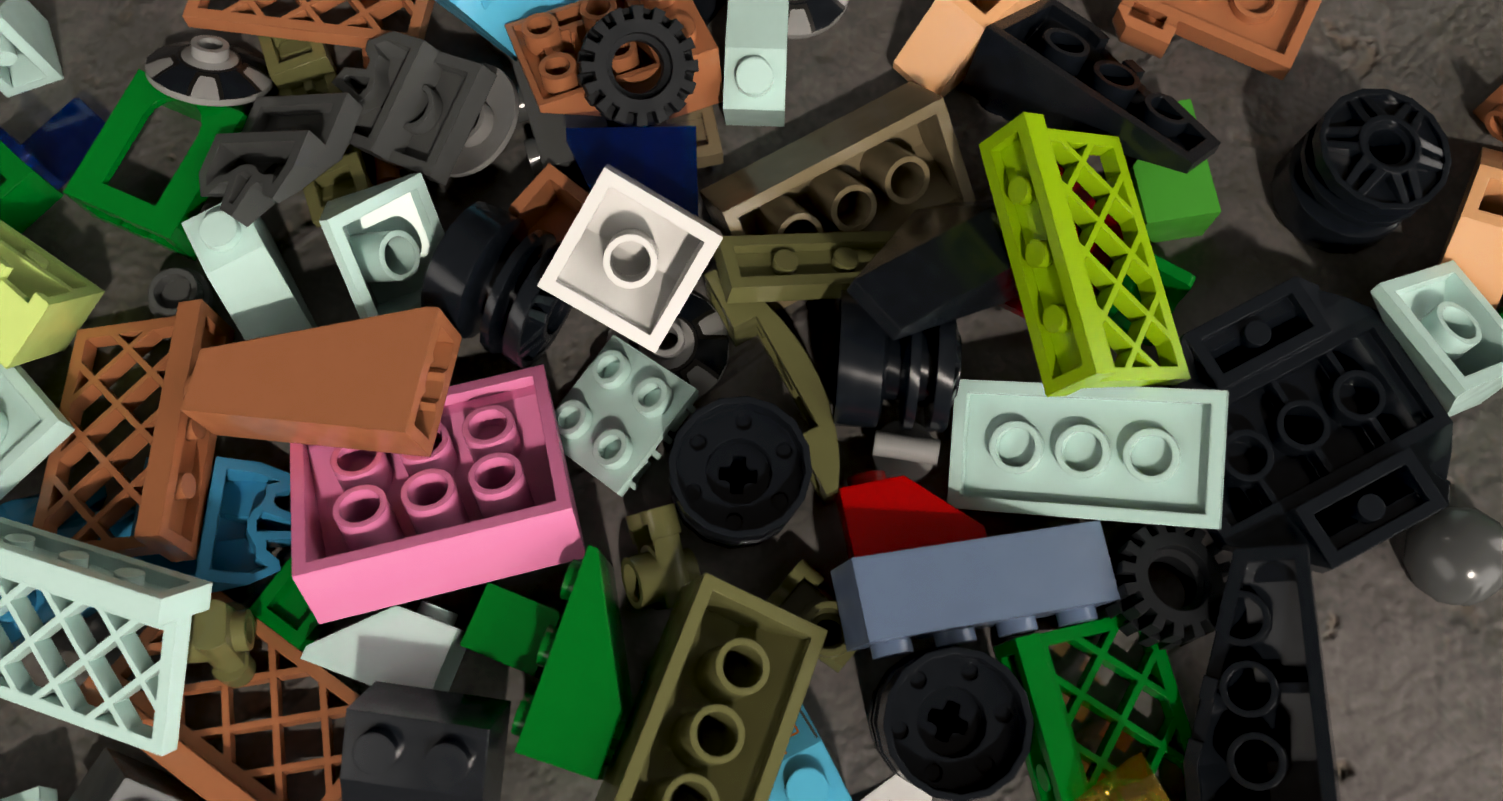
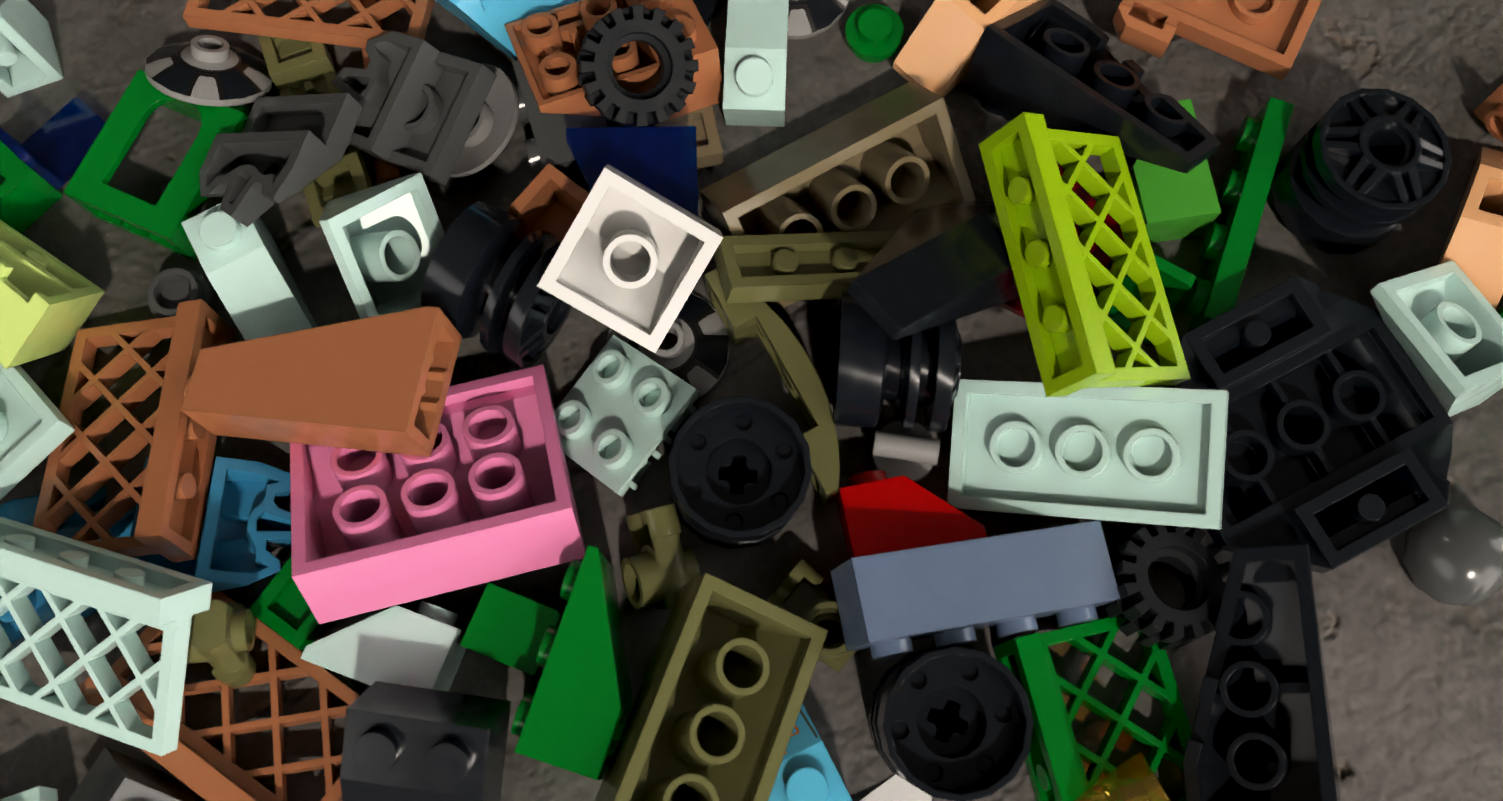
(874, 32): none -> green plate
(1244, 198): none -> green plate

